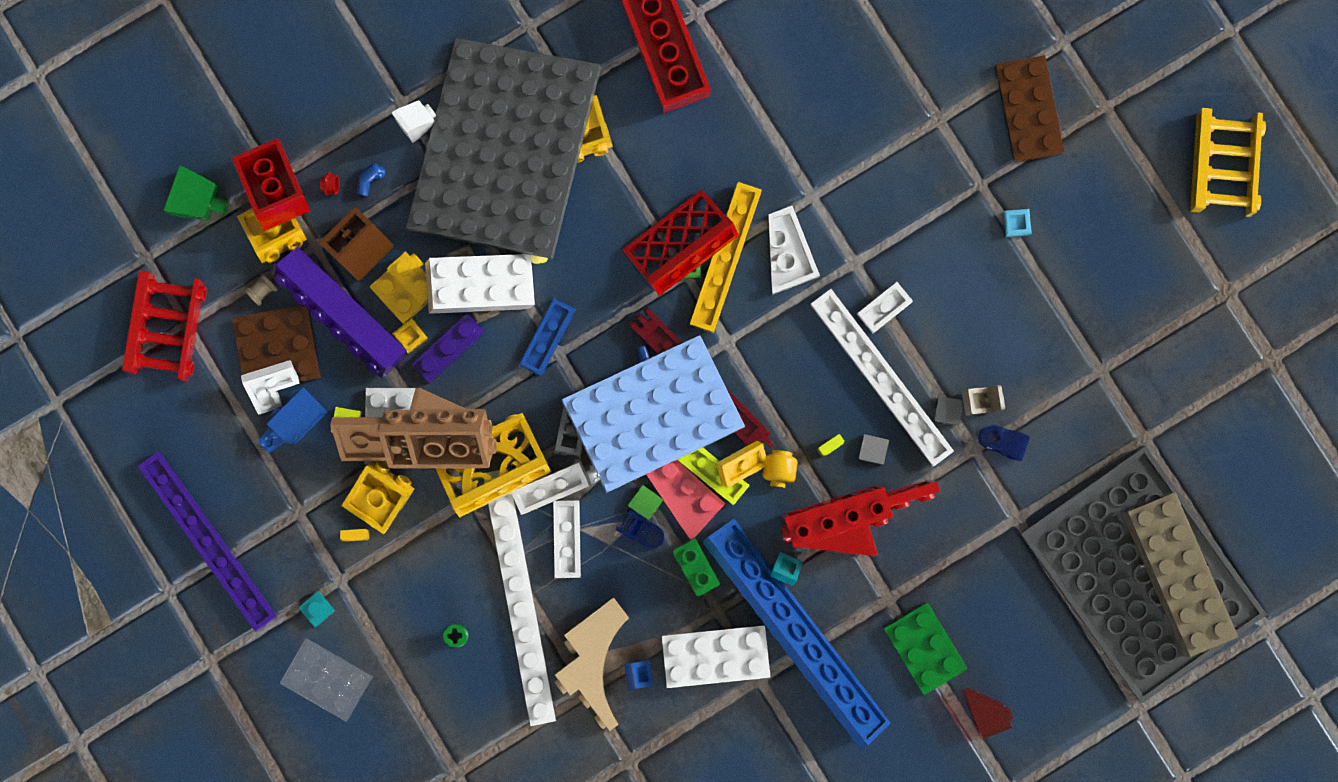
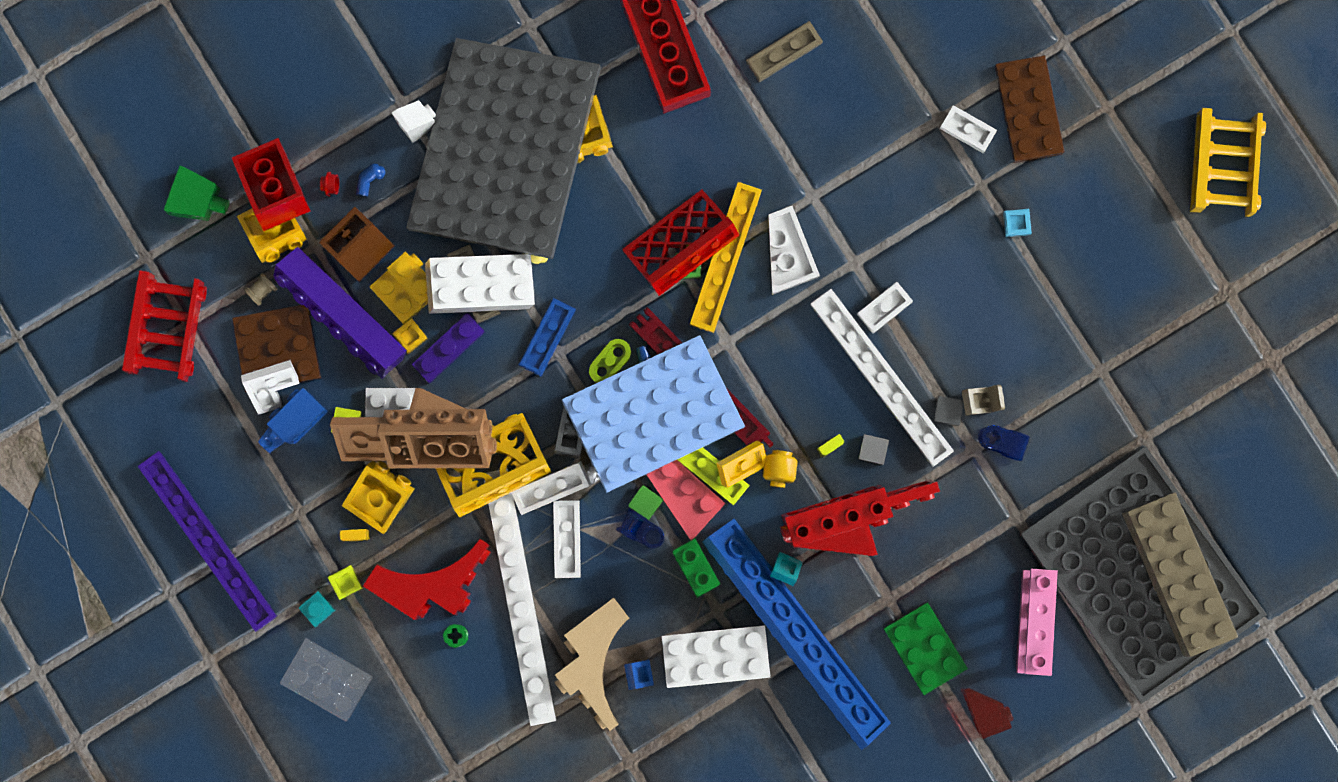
(345, 582): none -> neon yellow tile
(445, 587): none -> red arch
(608, 361): none -> lime plate
(784, 51): none -> dark tan tile
(968, 129): none -> white plate
(1036, 622): none -> bright pink fence

